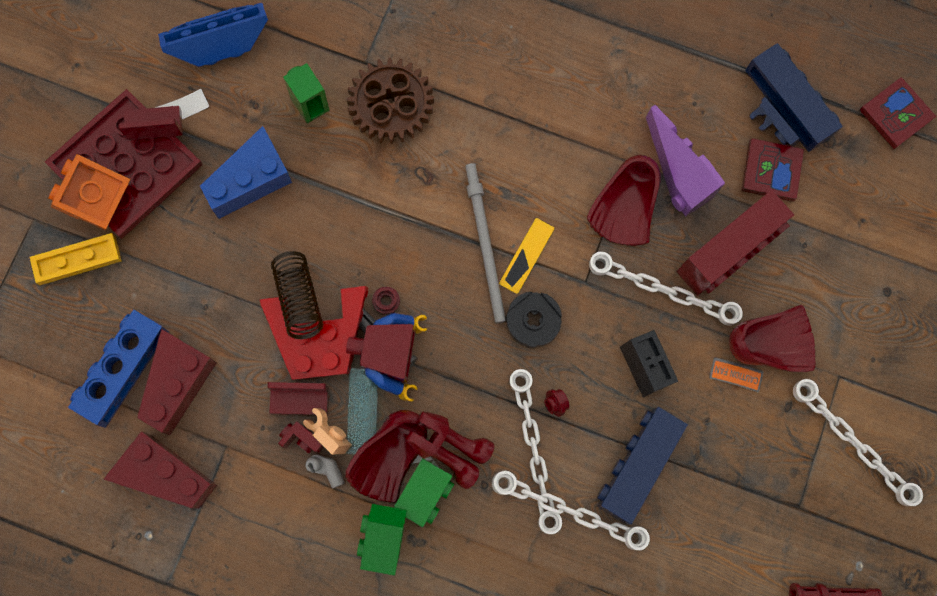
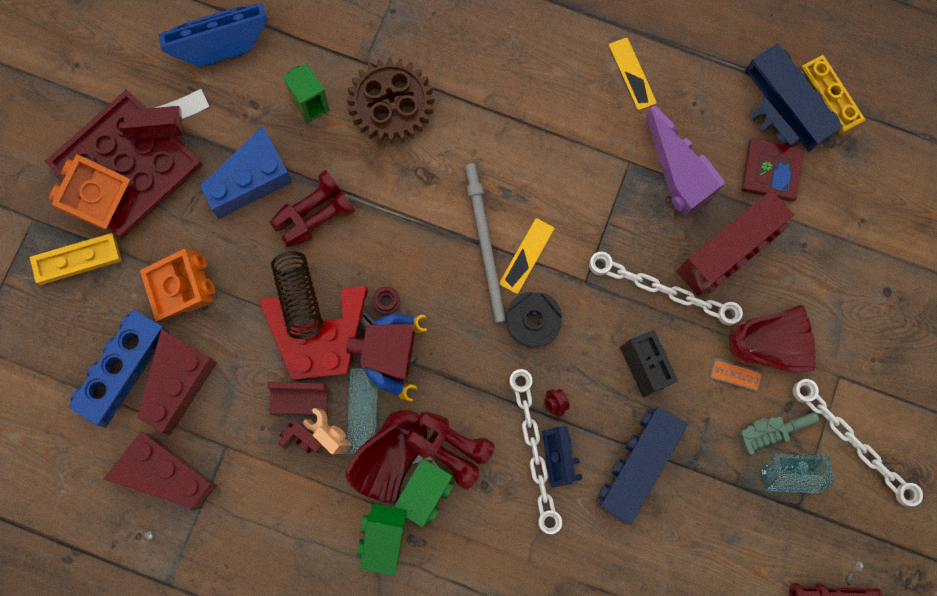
(177, 284): none -> orange plate
(302, 231): none -> dark red piece
(325, 466): light grey arm -> none
(512, 483): white piece -> none
(559, 457): none -> dark blue plate
(627, 203): dark red hair -> none
(632, 73): none -> yellow sticker
(771, 430): none -> sand green piece
(797, 473): none -> clear light blue brick
(824, 80): none -> yellow tile
(897, 113): dark red tile -> none

